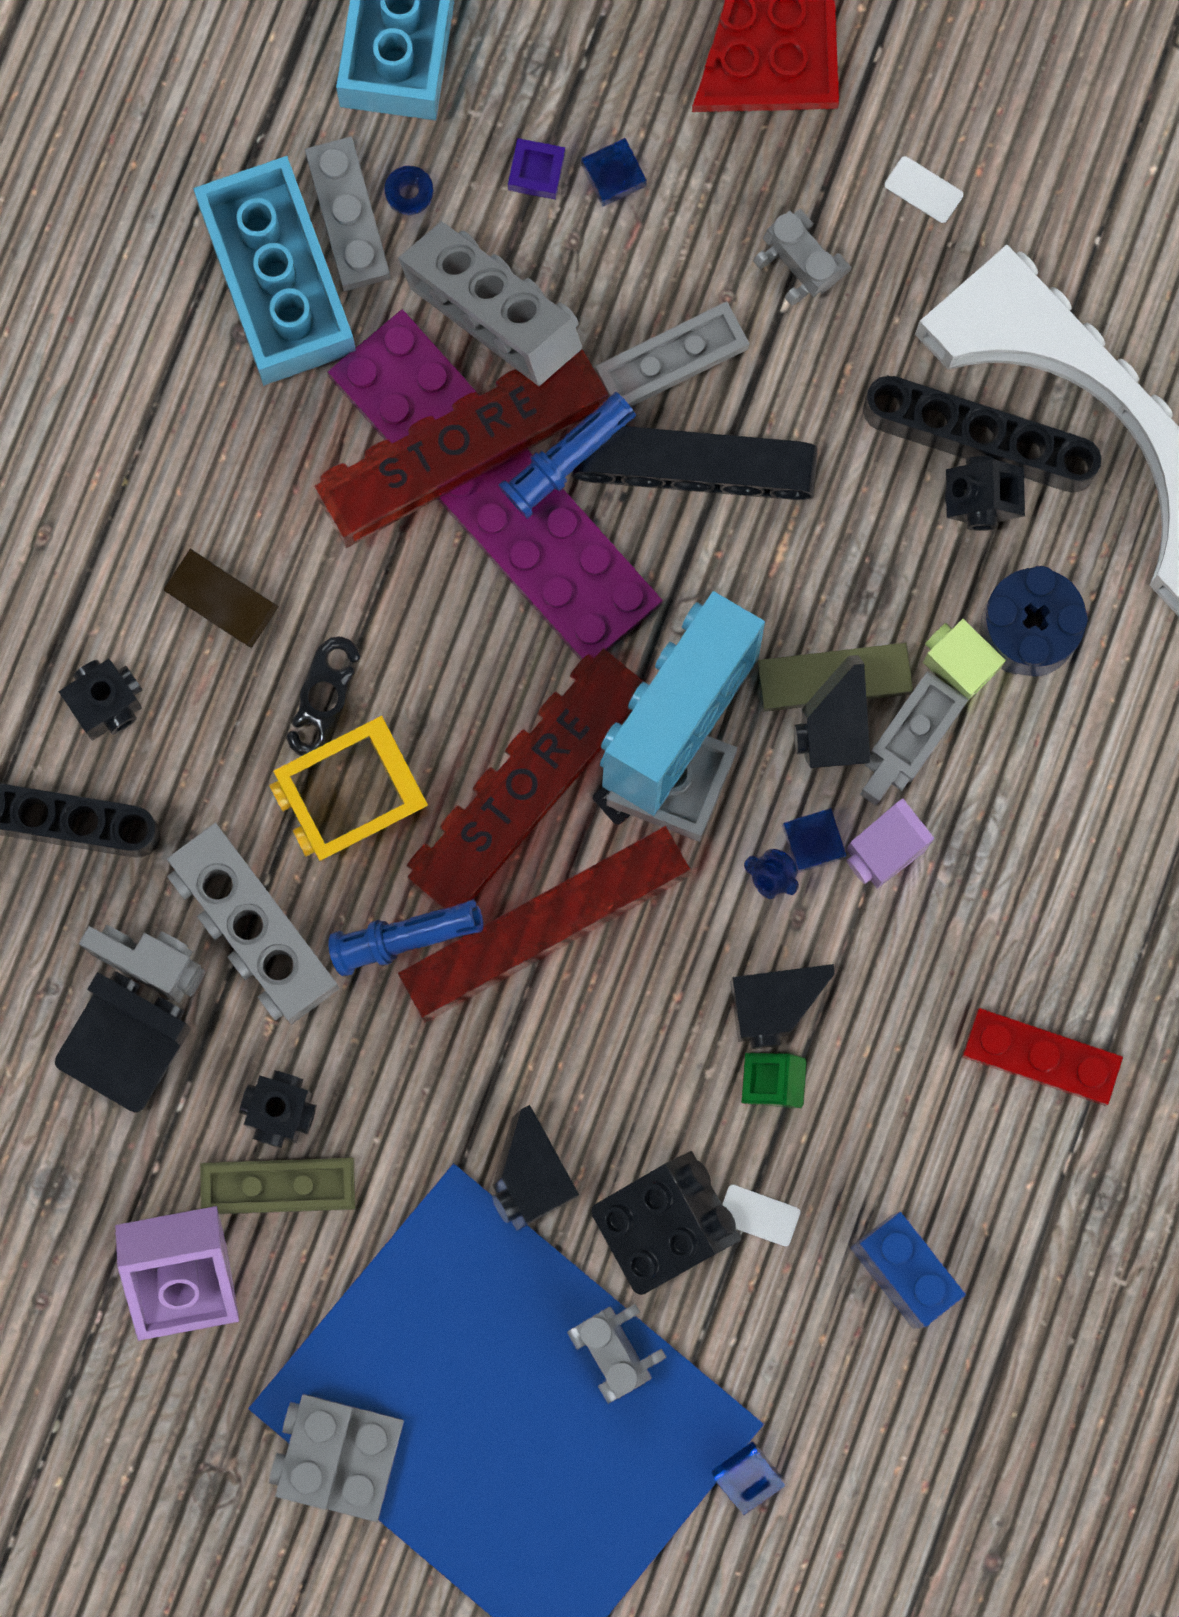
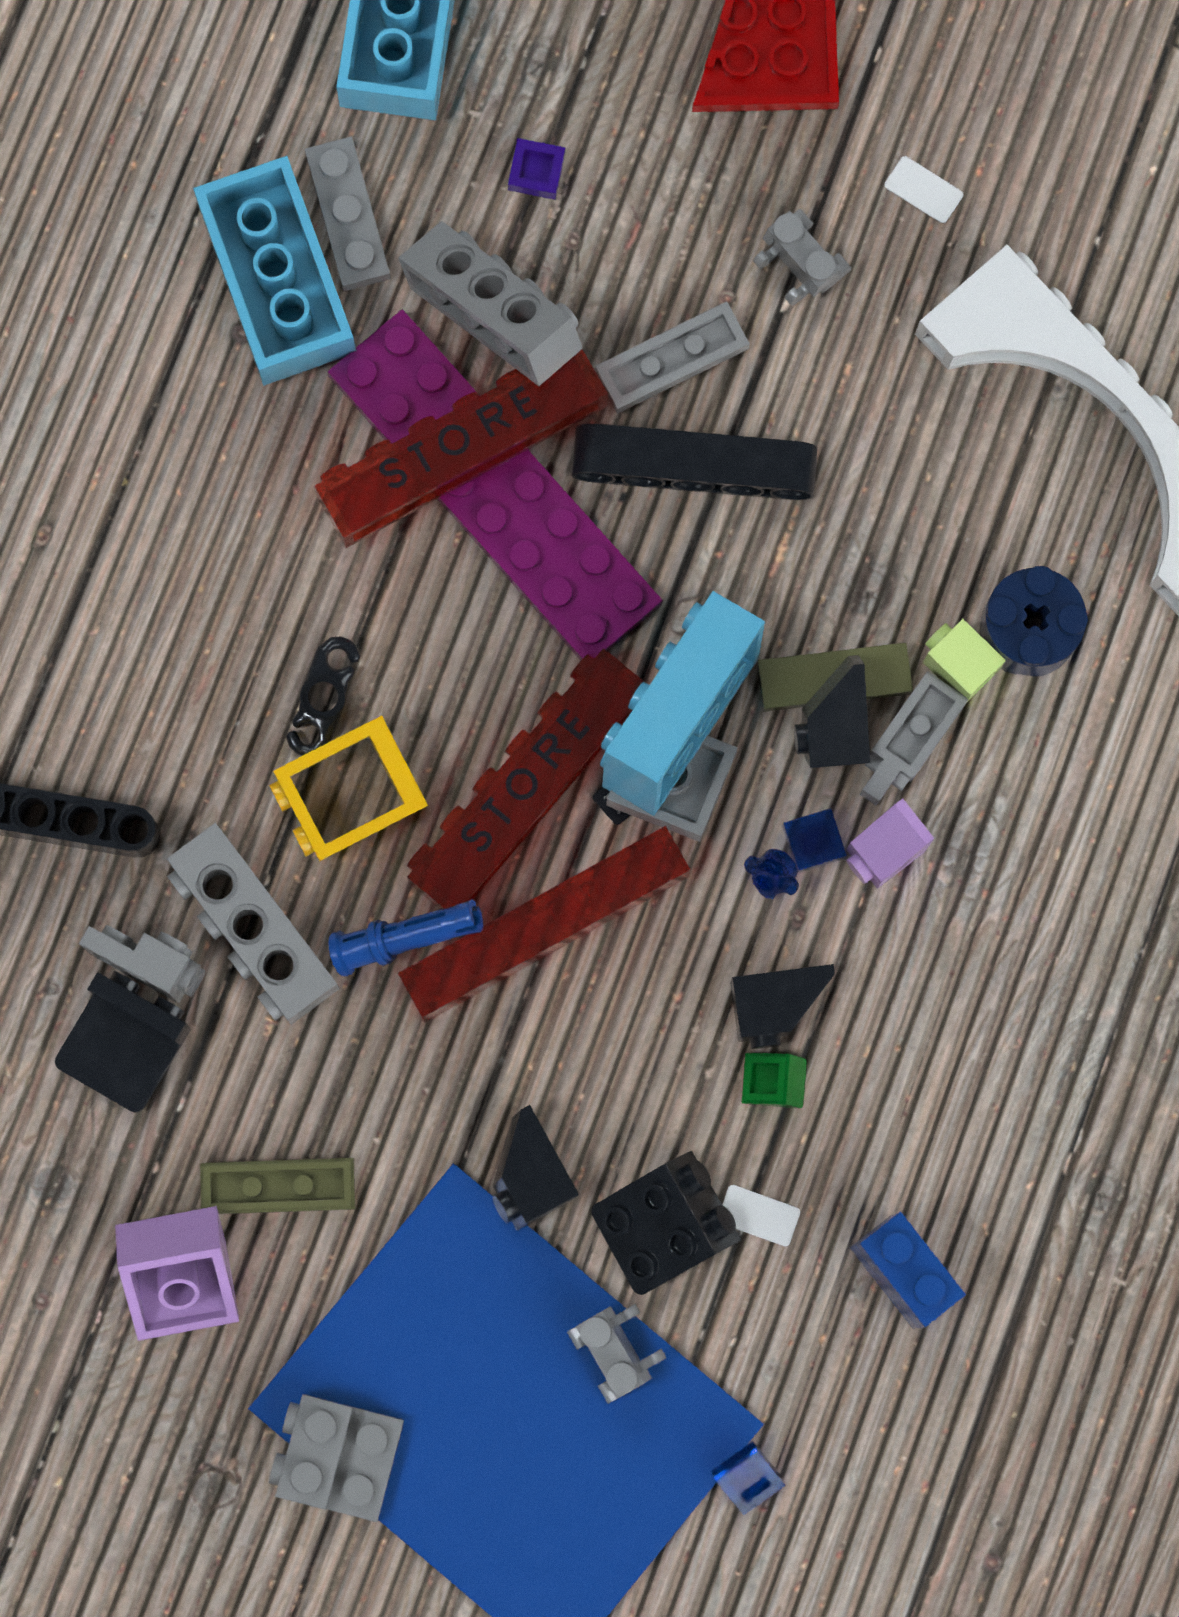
(90, 685): black brick -> none
(220, 598): dark brown slope -> none
(296, 1117): black brick -> none
(408, 176): clear blue plate -> none
(549, 469): blue pin -> none
(613, 172): clear blue plate -> none
(984, 492): black brick -> none
(1005, 427): black beam -> none
(1042, 1057): red plate -> none

